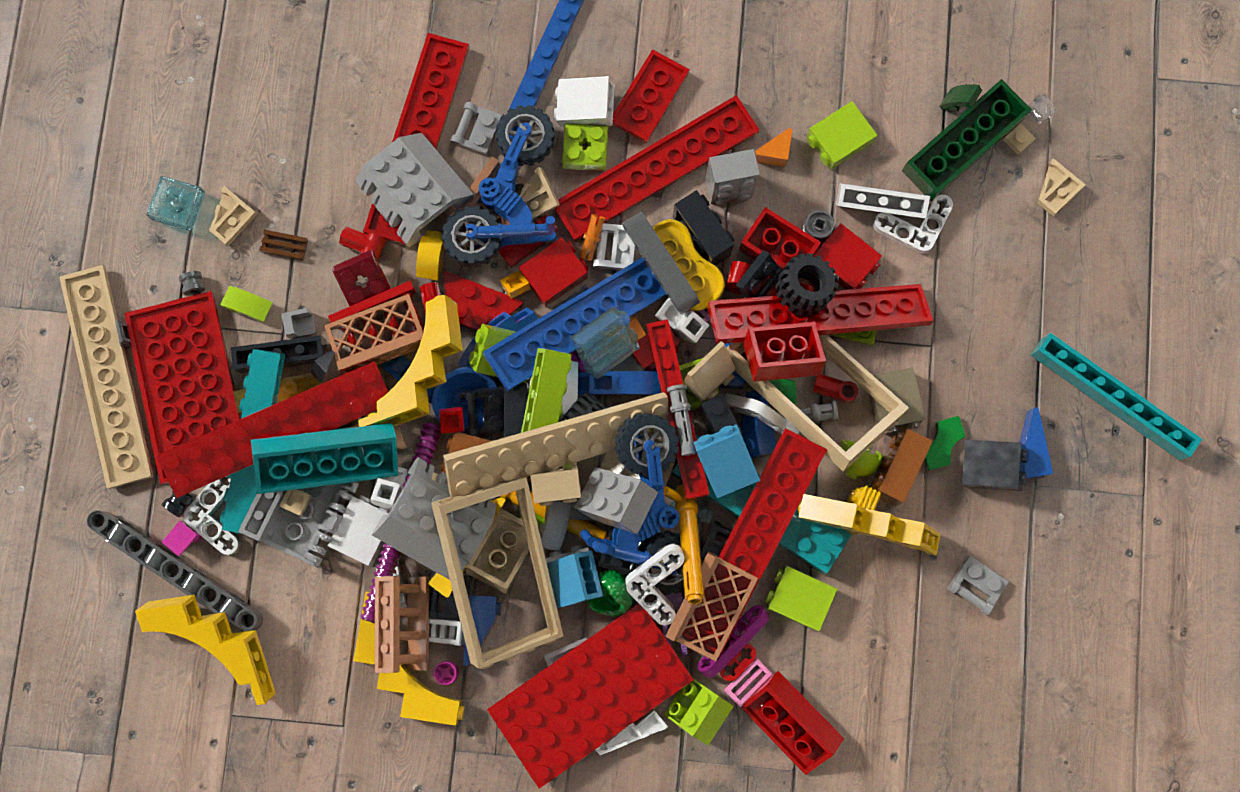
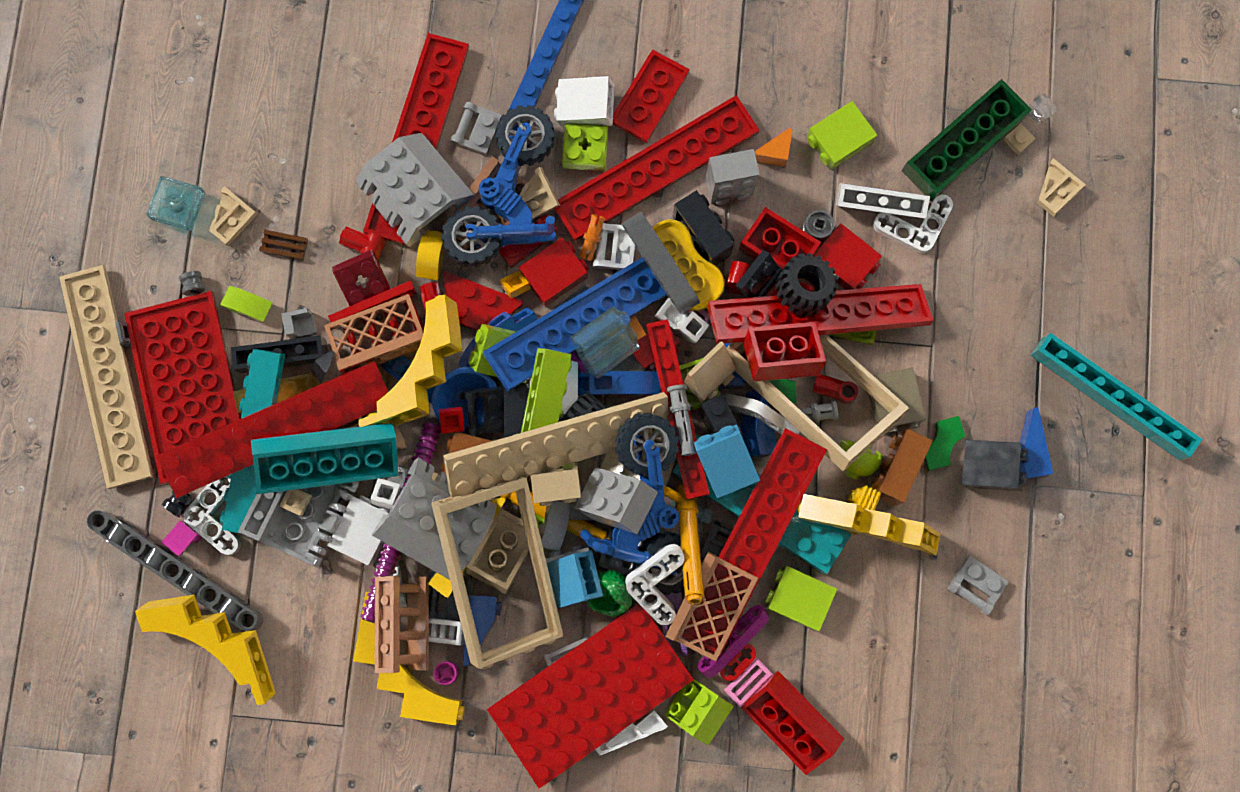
(961, 96): dark green slope -> none

